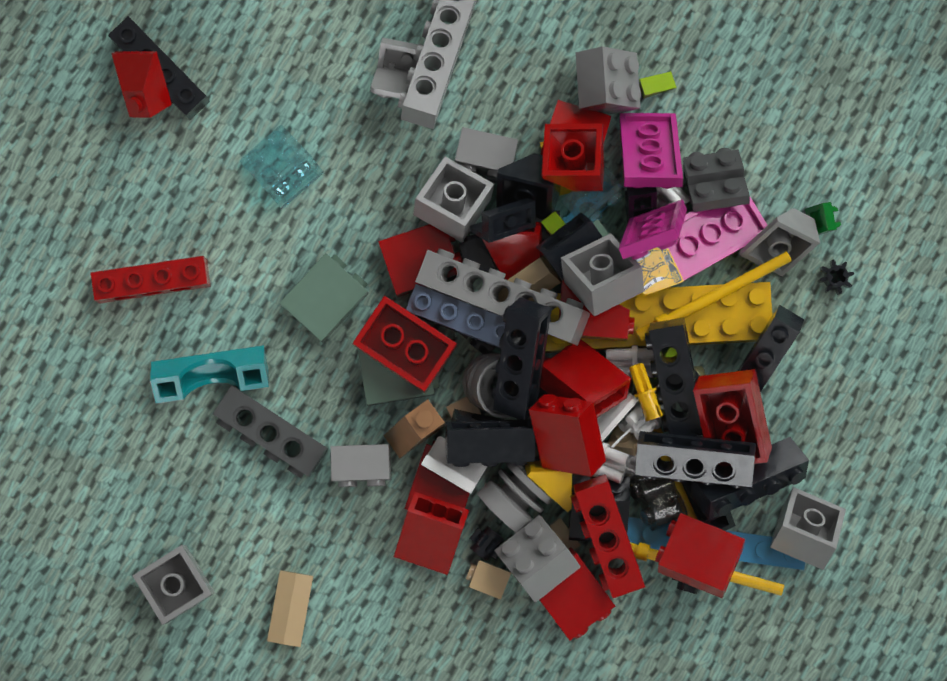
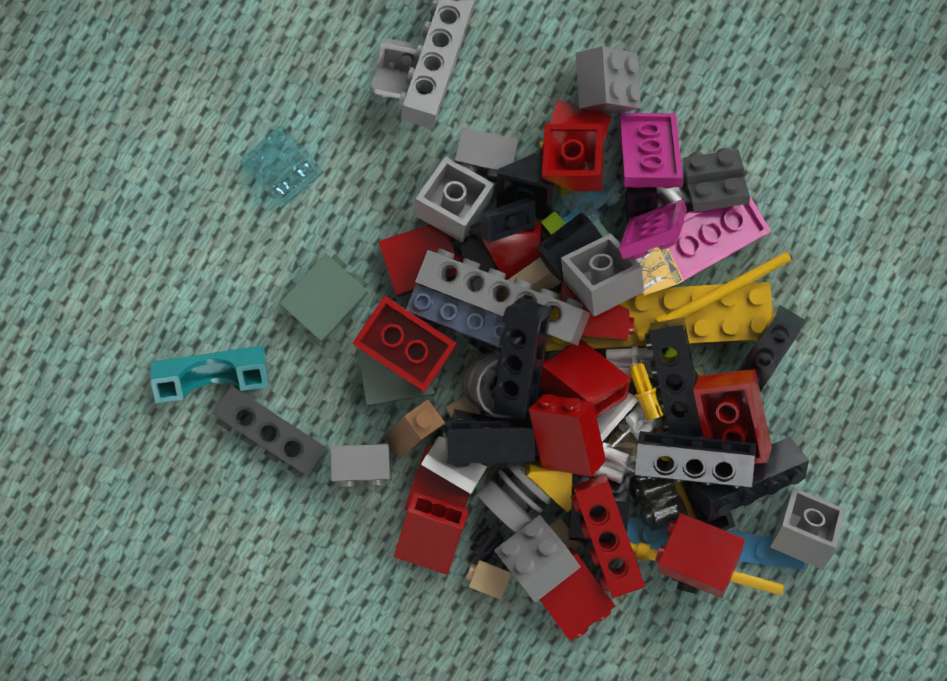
(141, 82): red slope -> none
(150, 279): red brick -> none
(173, 584): light grey brick -> none
(181, 88): black brick -> none
(290, 608): tan piece -> none
(656, 84): lime piece -> none
(788, 232): light grey slope -> none
(823, 217): green tile -> none
(827, 279): black gear -> none

